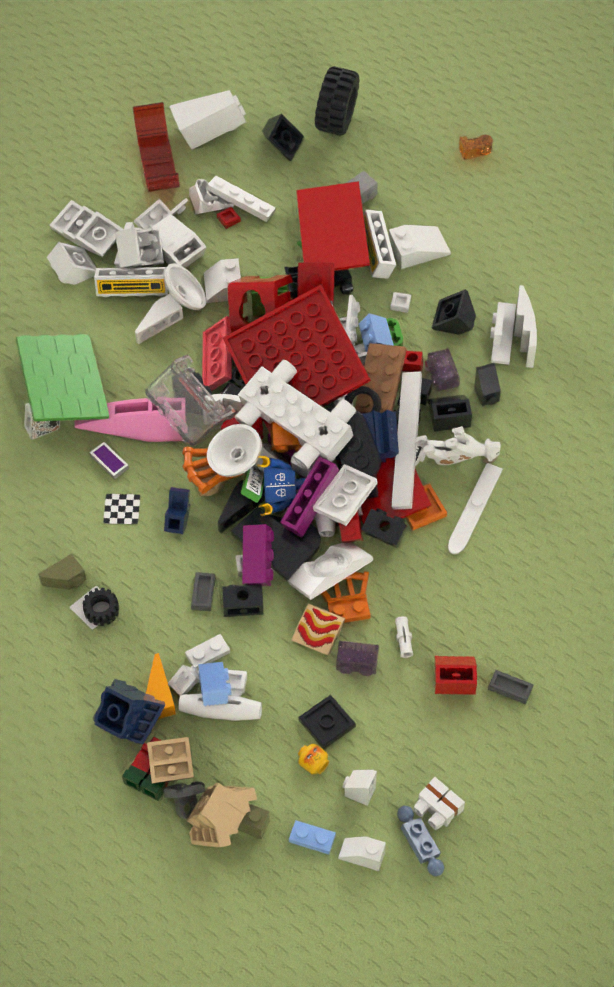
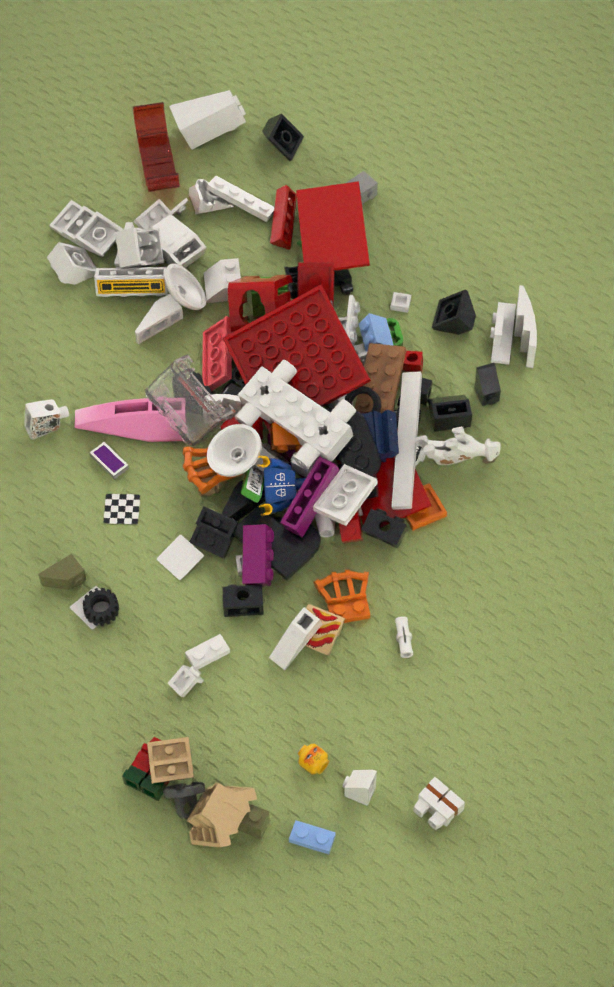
(61, 377): bright green piece -> none
(127, 712): dark blue slope -> none
(159, 687): light orange slope -> none
(178, 510): dark blue brick -> none
(180, 557): none -> white sticker
(203, 591): dark grey tile -> none
(213, 683): light blue brick -> none
(214, 532): none -> black slope
(228, 217): red tile -> none
(236, 708): white plate -> none
(283, 217): none -> red slope
(295, 638): none -> white slope
(327, 722): black tile -> none
(329, 569): white slope -> none
(337, 100): black tyre -> none
(357, 658): clear purple brick -> none
(363, 852): white slope -> none
(379, 247): white brick -> none
(417, 244): white slope -> none
(420, 840): sand blue plate -> none
(442, 369): brick -> none
(455, 675): red slope -> none
(474, 508): white piece -> none
(475, 147): clear orange leg -> none
(510, 686): dark grey tile -> none

